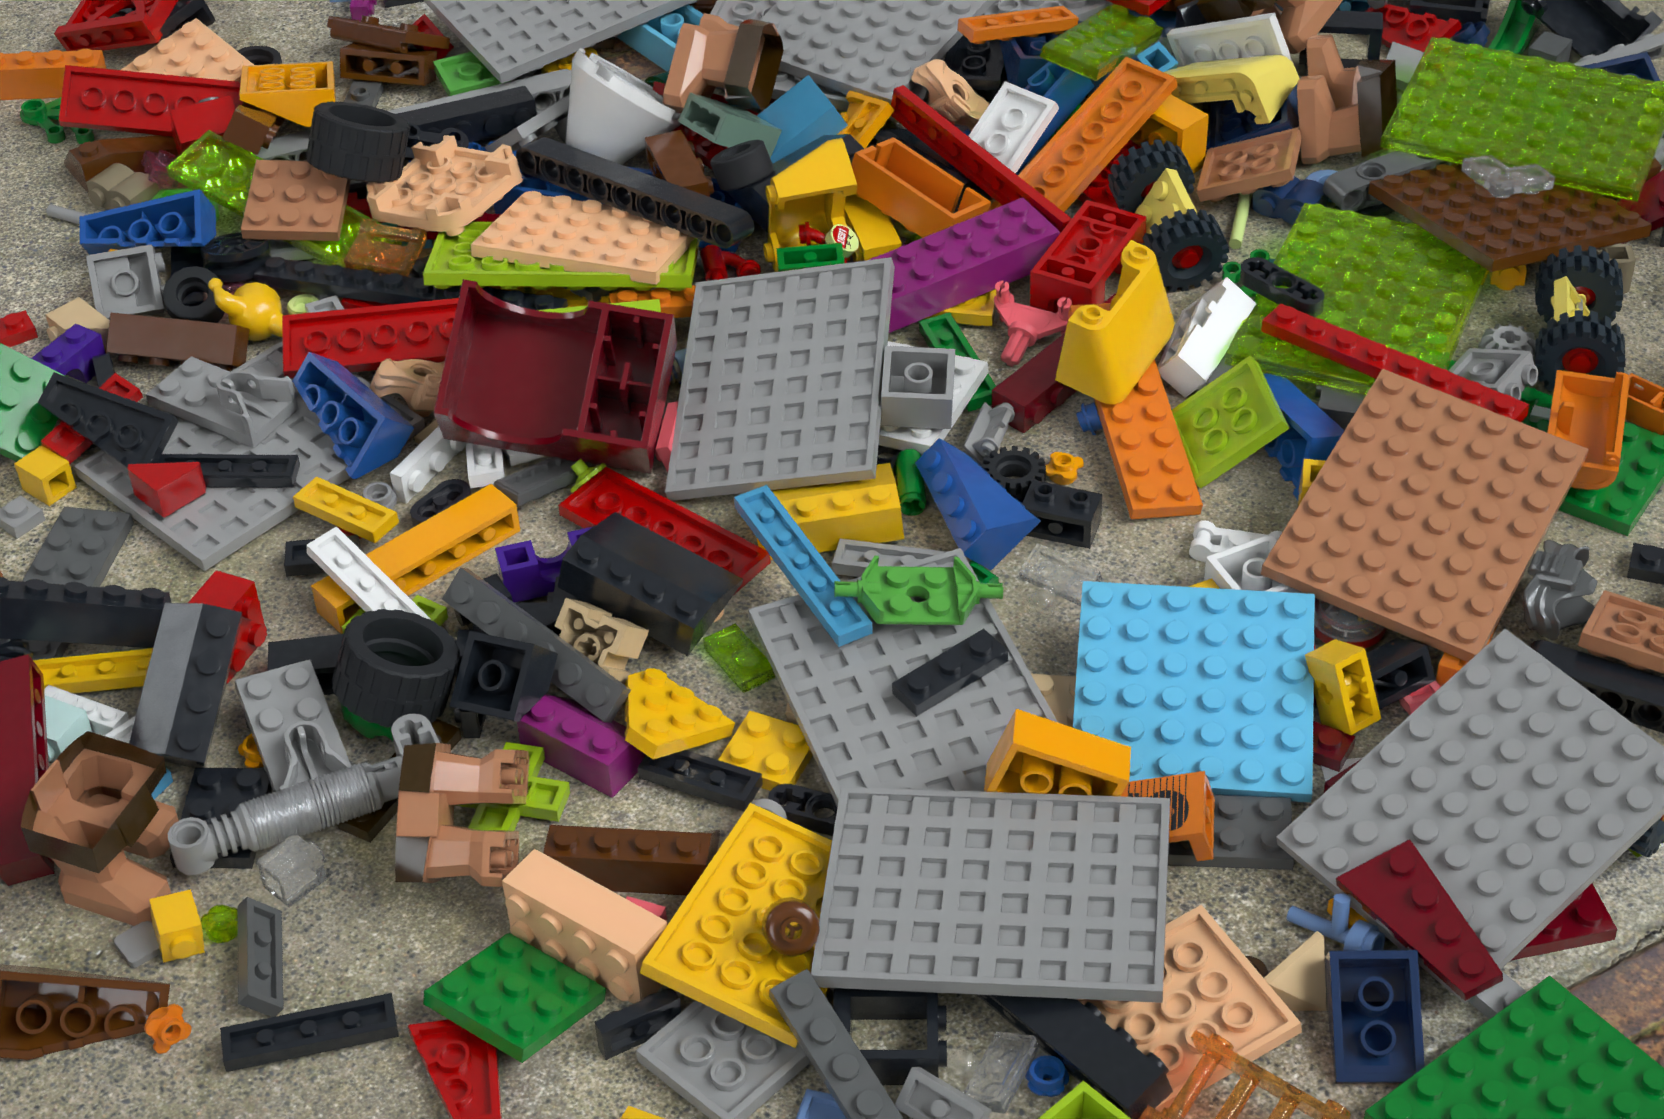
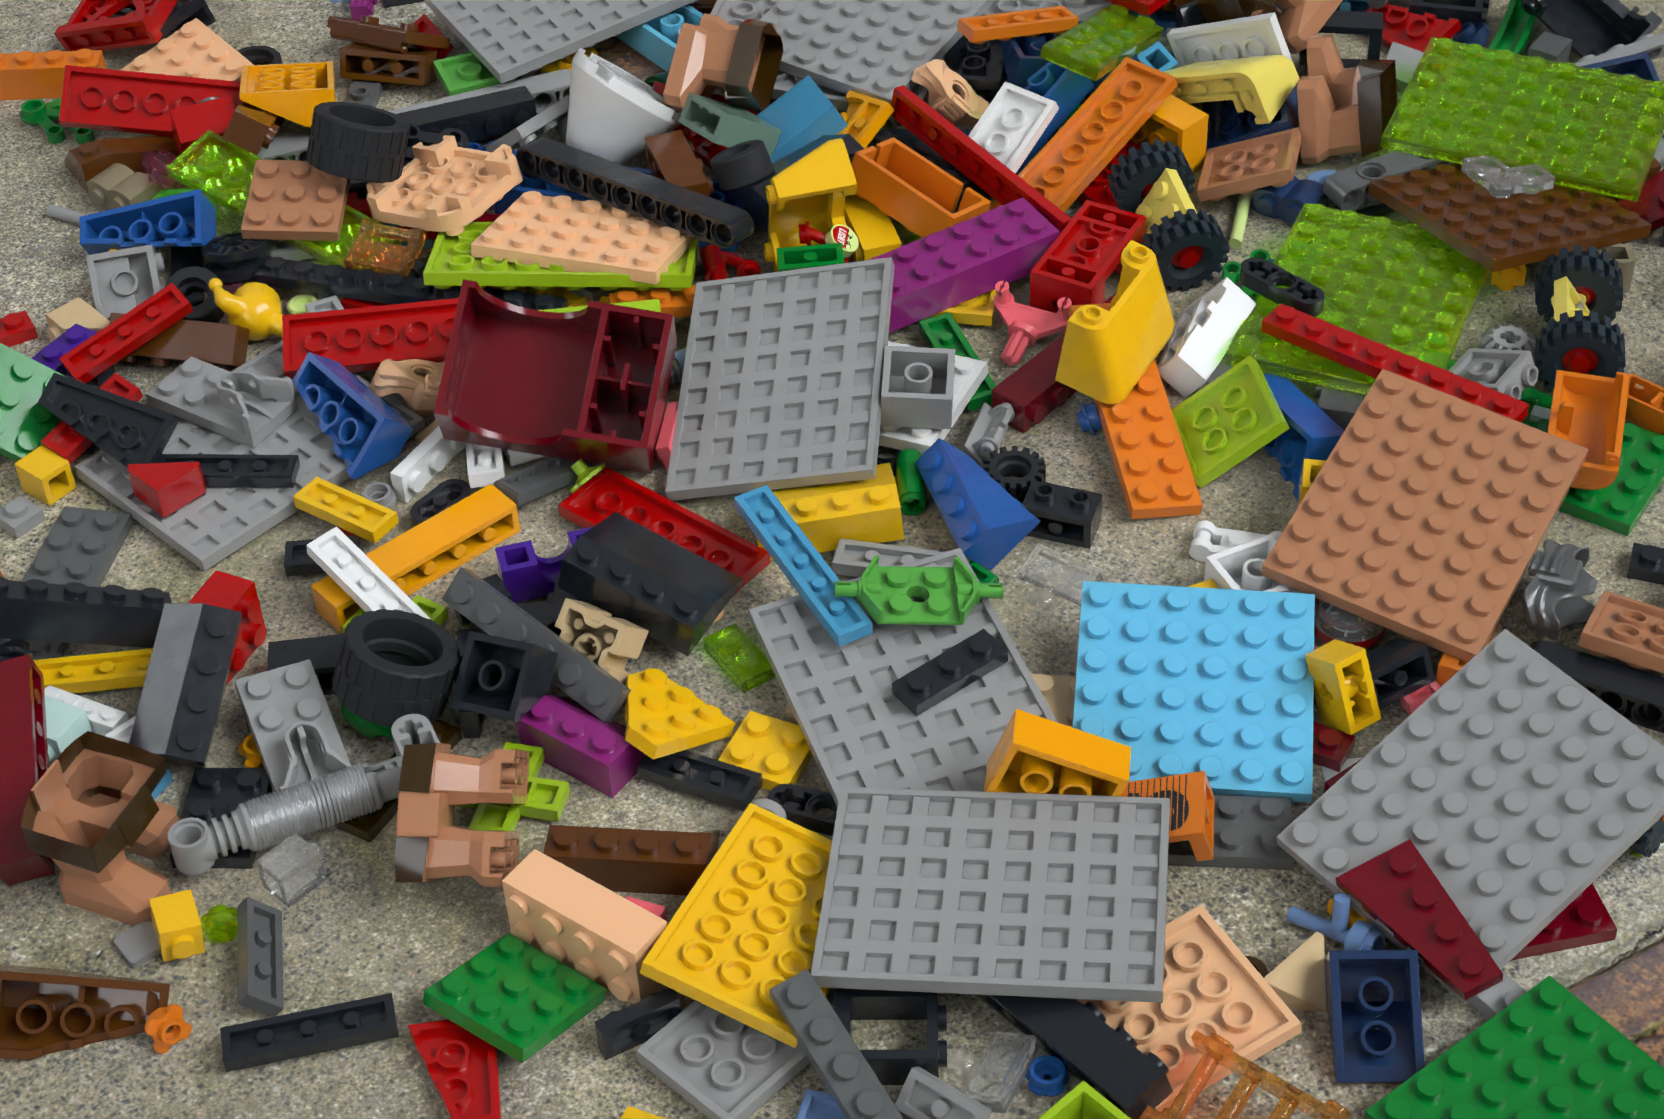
(126, 334): none -> red plate
(779, 916): reddish brown head -> none
(1063, 468): light orange plate -> none

